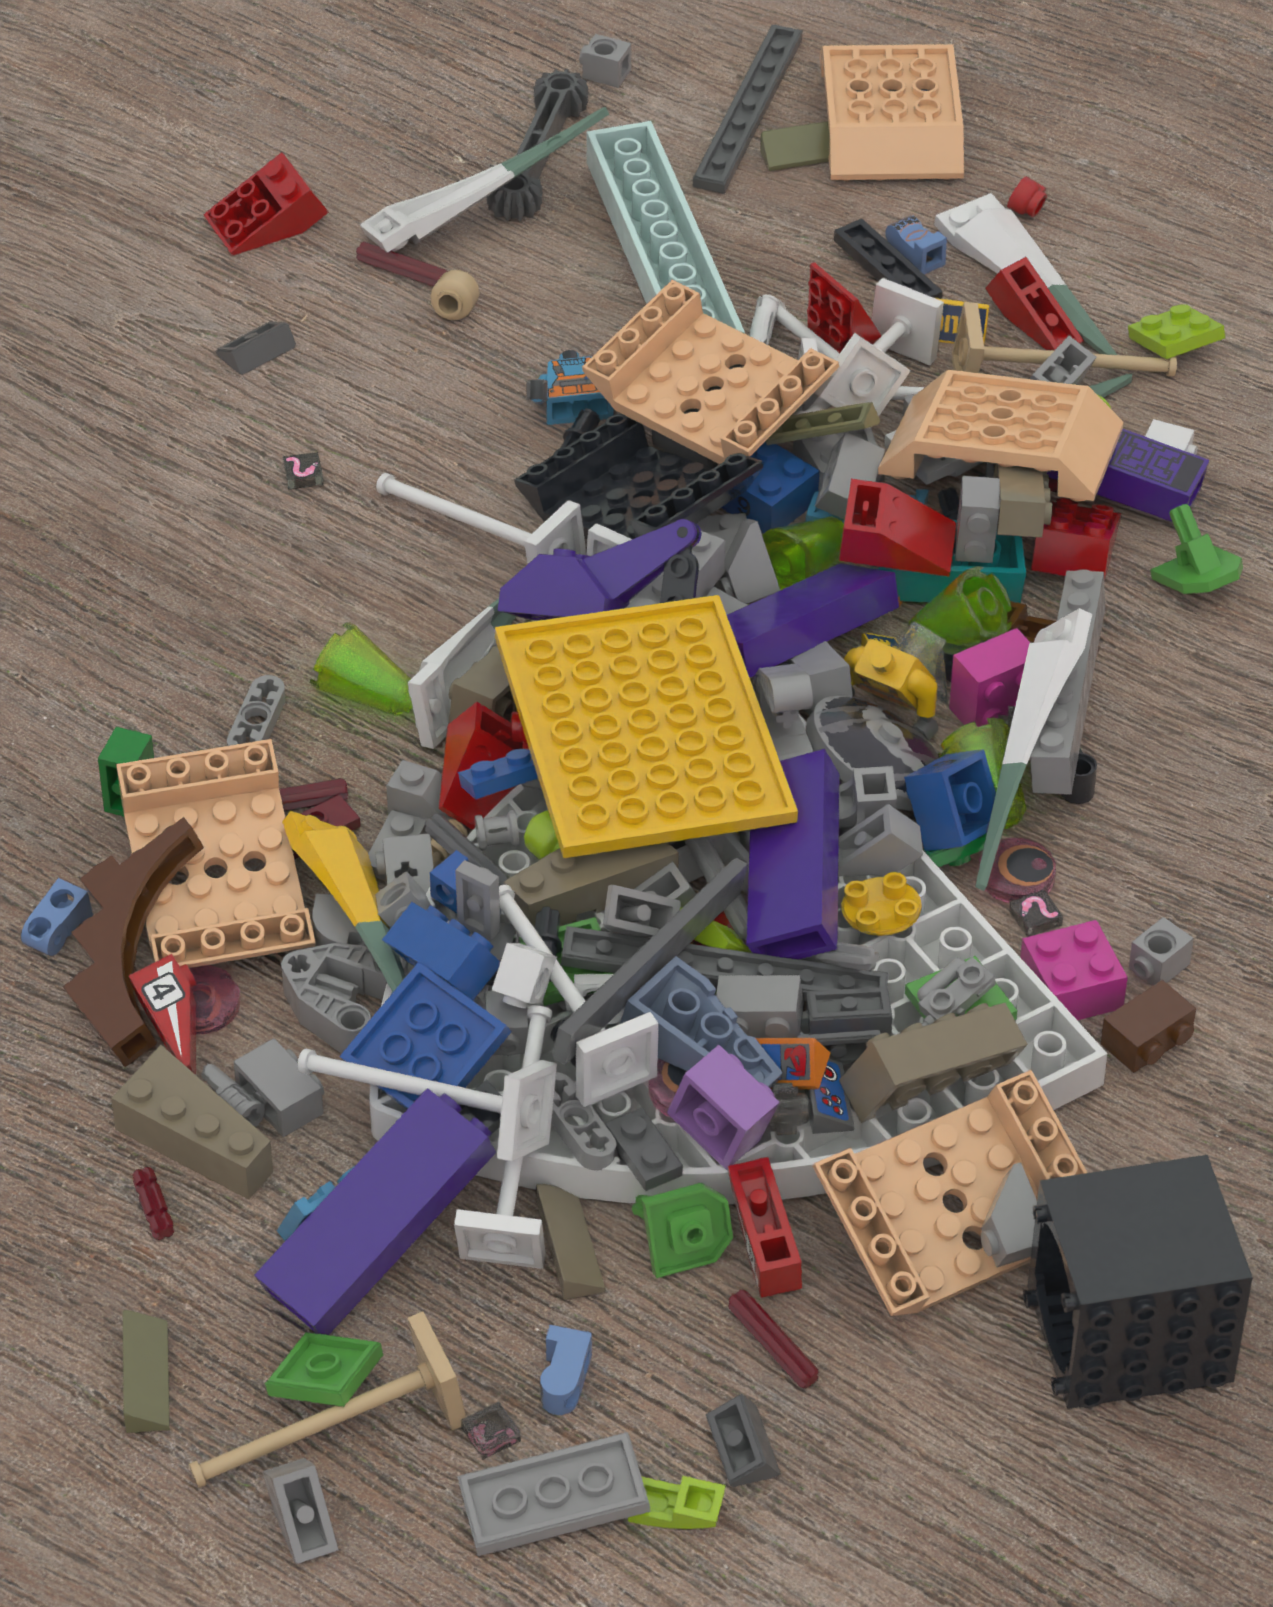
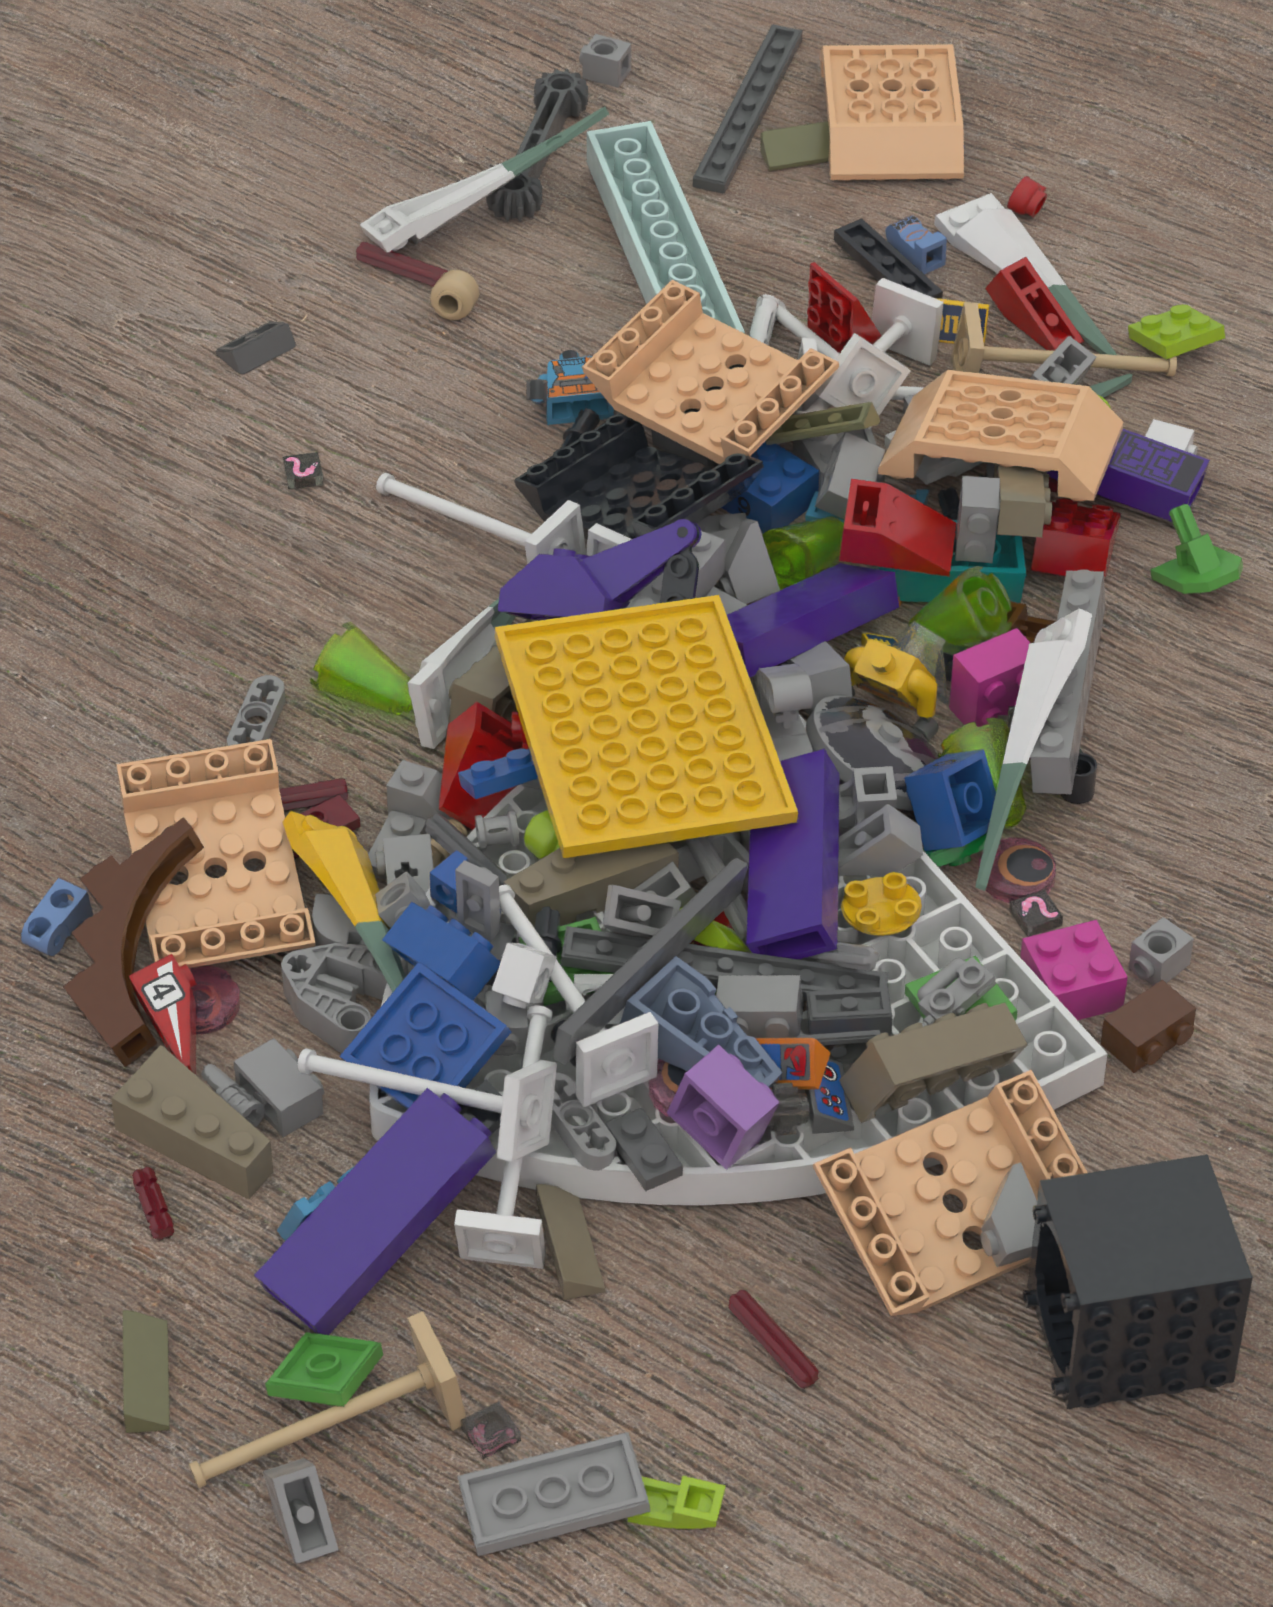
(120, 748): green brick -> none
(266, 208): red slope -> none
(563, 1380): medium blue leg -> none
(685, 1227): bright green piece -> none
(742, 1442): dark grey slope -> none
(765, 1228): red slope -> none

